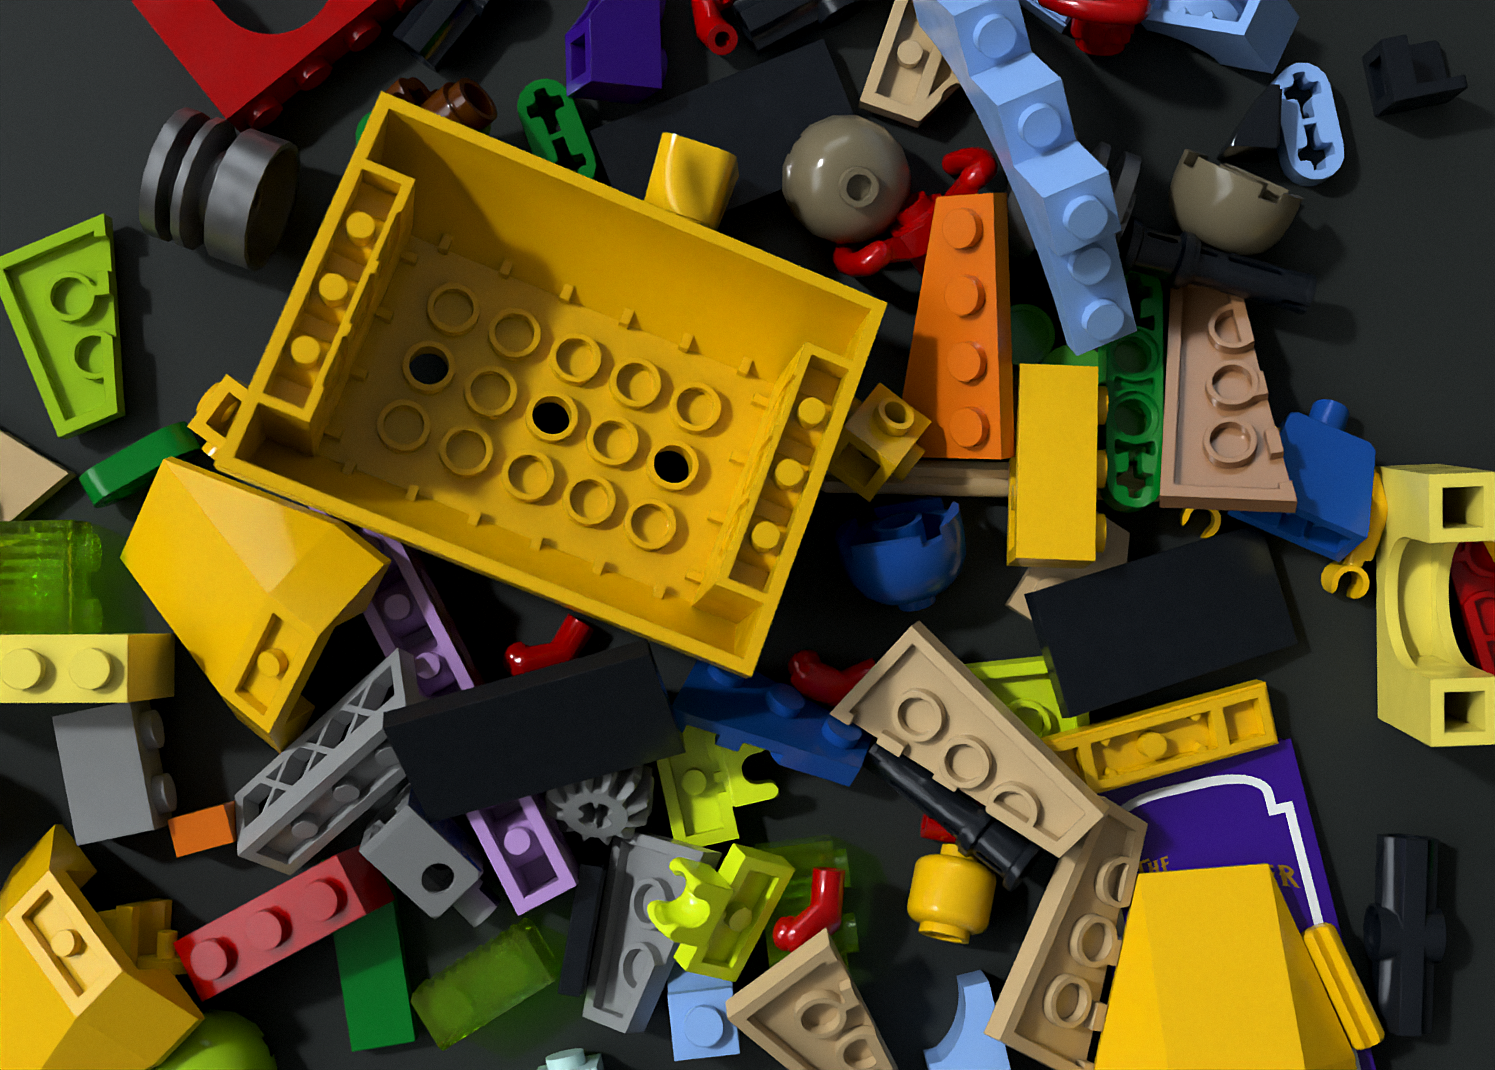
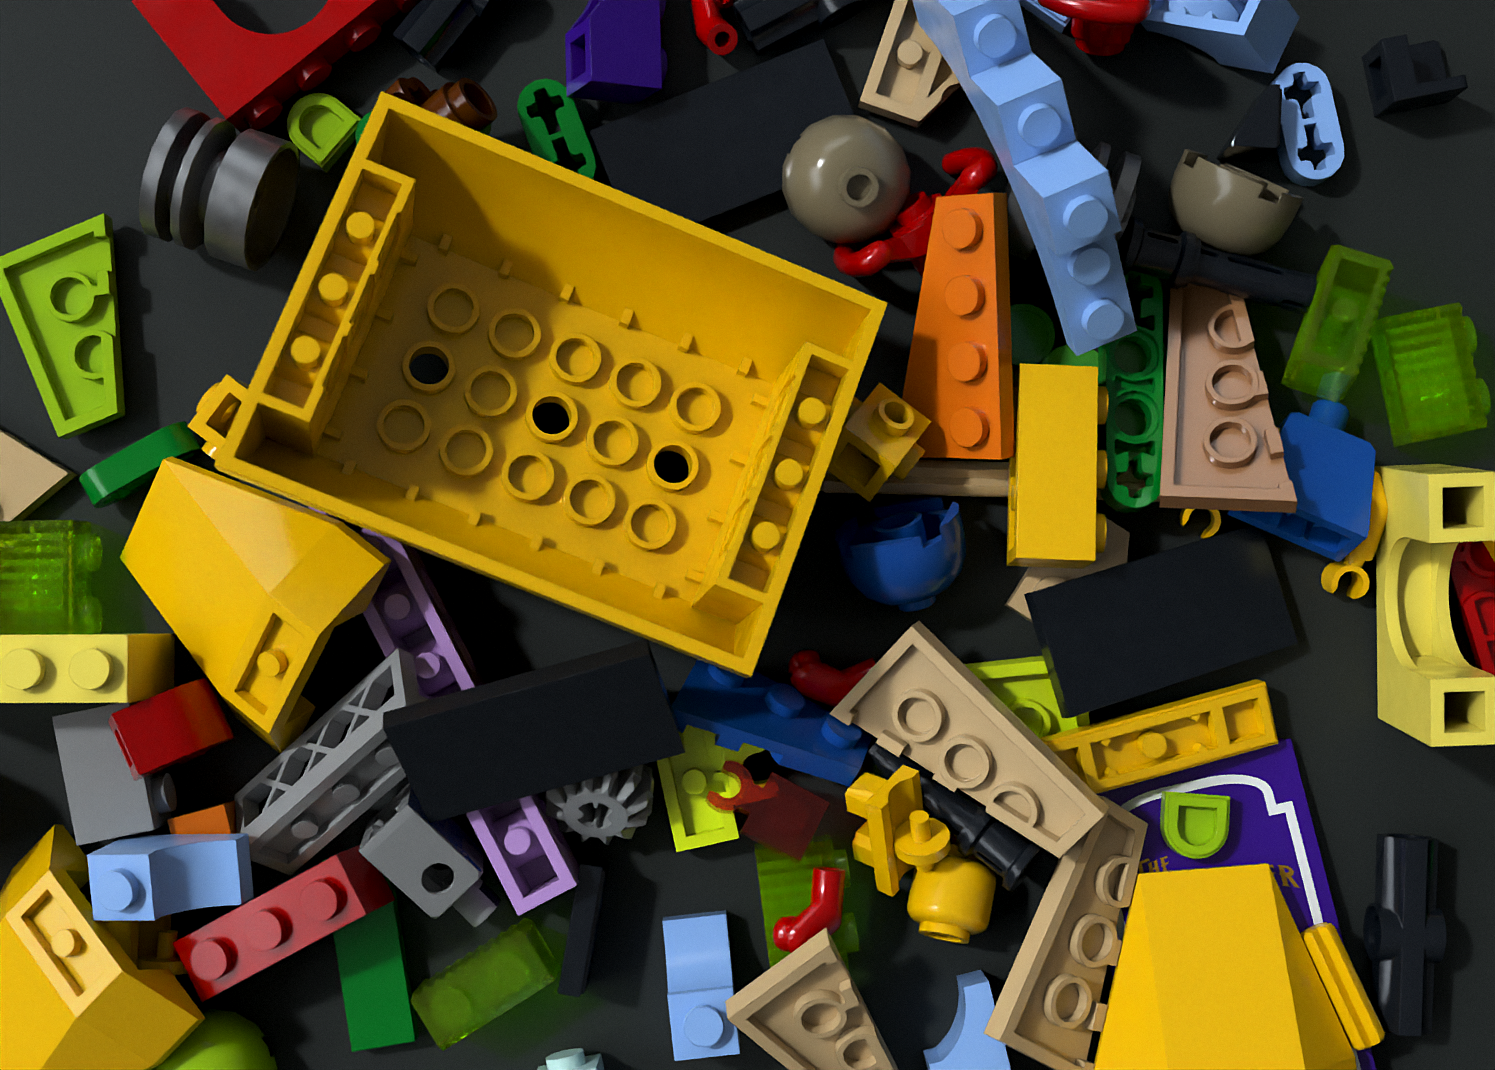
(168, 874): none -> light blue arch
(170, 728): none -> red brick
(322, 128): none -> lime tile
(565, 646): red arm -> none
(629, 952): light grey wing -> none
(692, 179): yellow piece -> none
(722, 910): neon yellow plate -> none
(778, 814): none -> clear red plate
(896, 828): none -> yellow hips
(1194, 823): none -> lime tile
(1338, 323): none -> clear neon green brick
(1429, 374): none -> clear neon green brick

